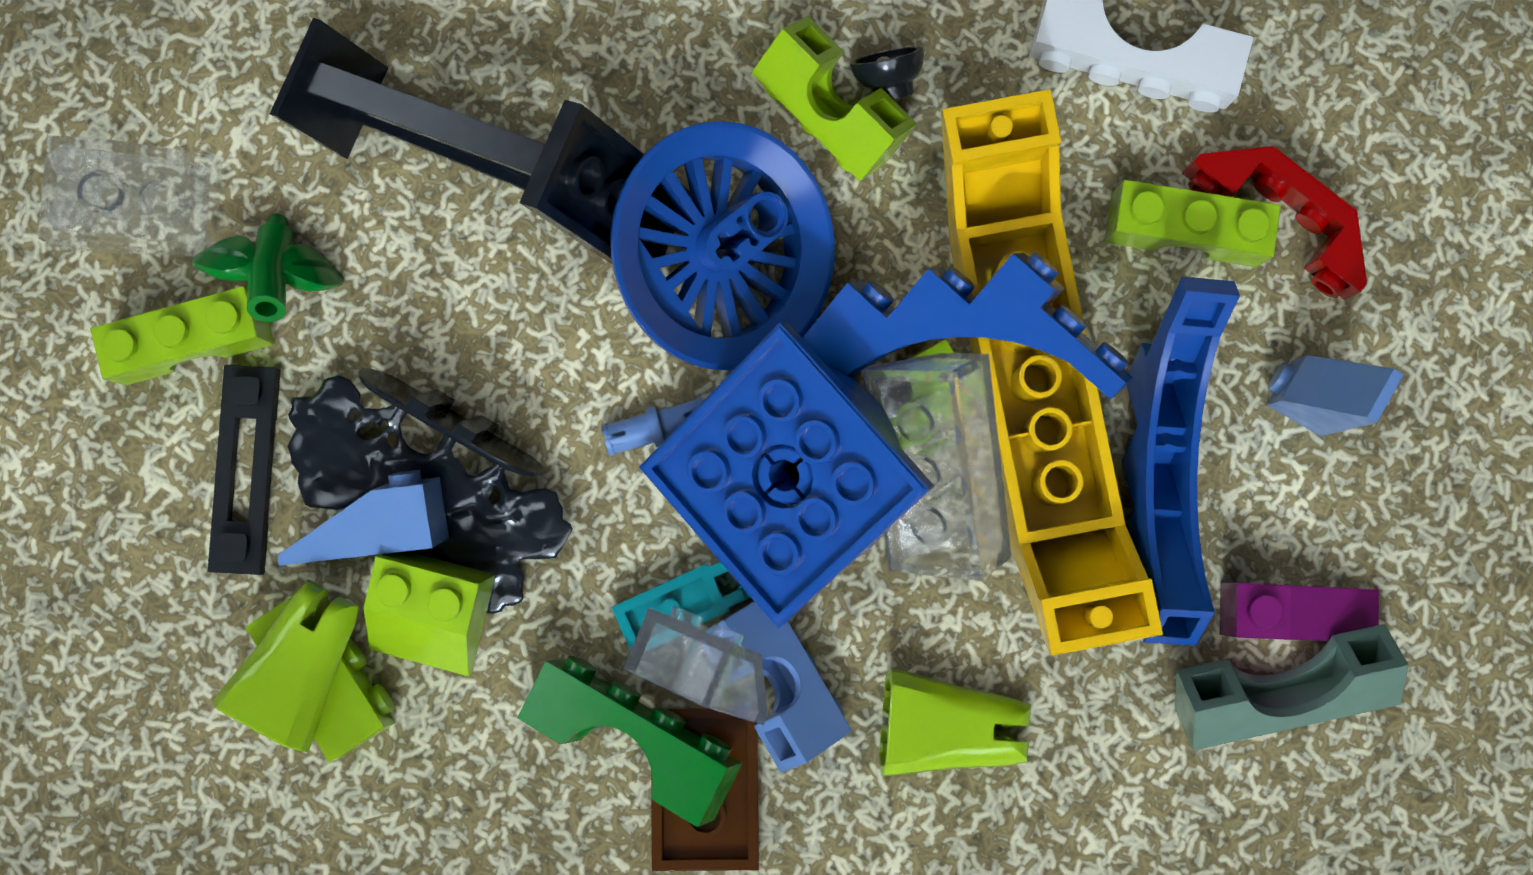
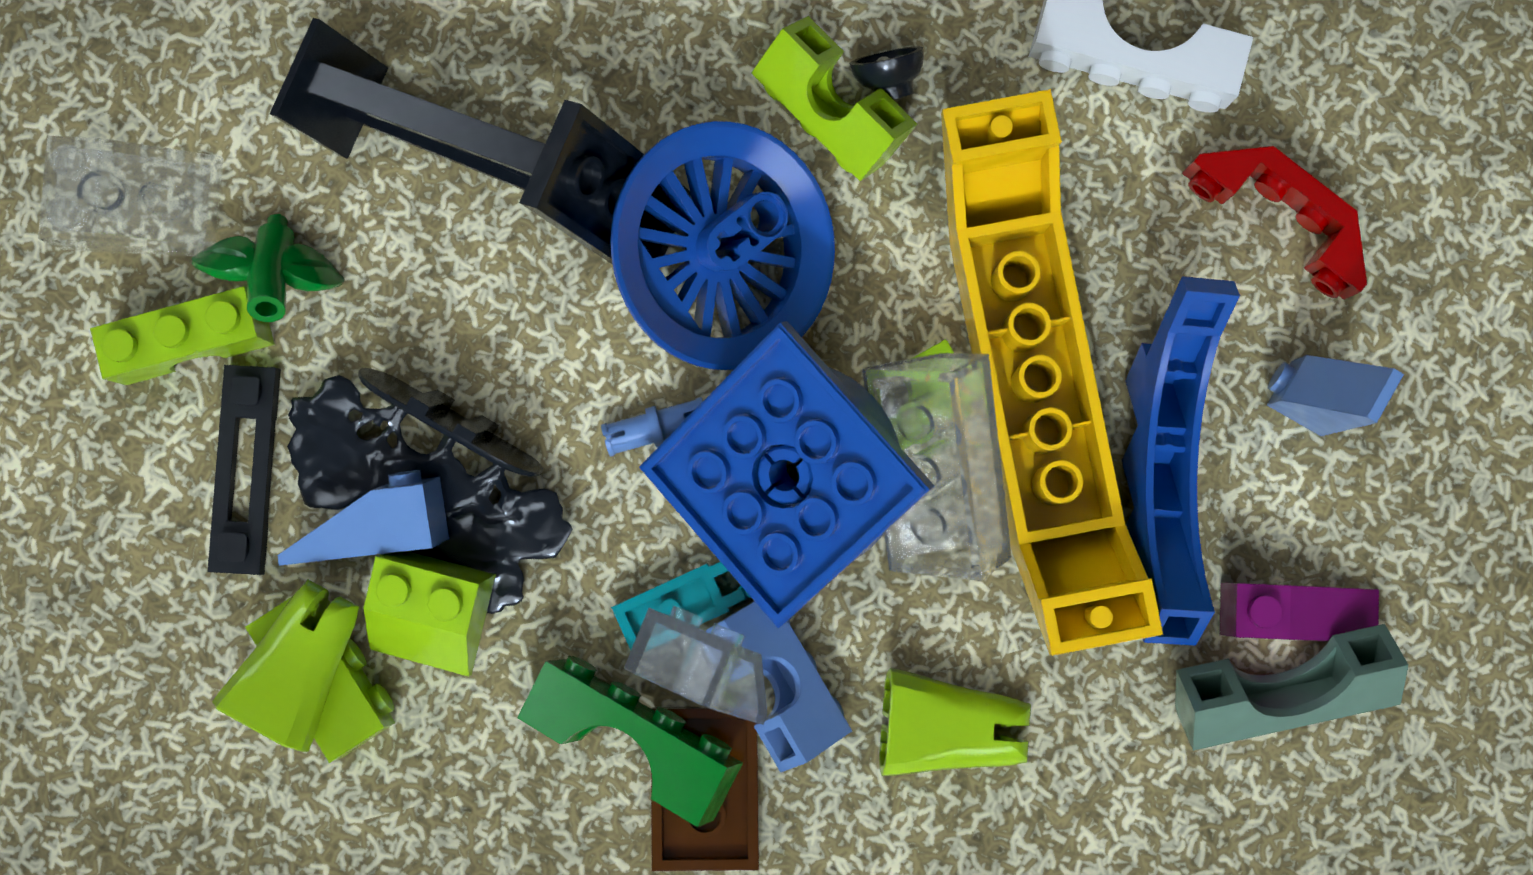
(1011, 307): blue arch -> none
(1166, 216): lime arch -> none

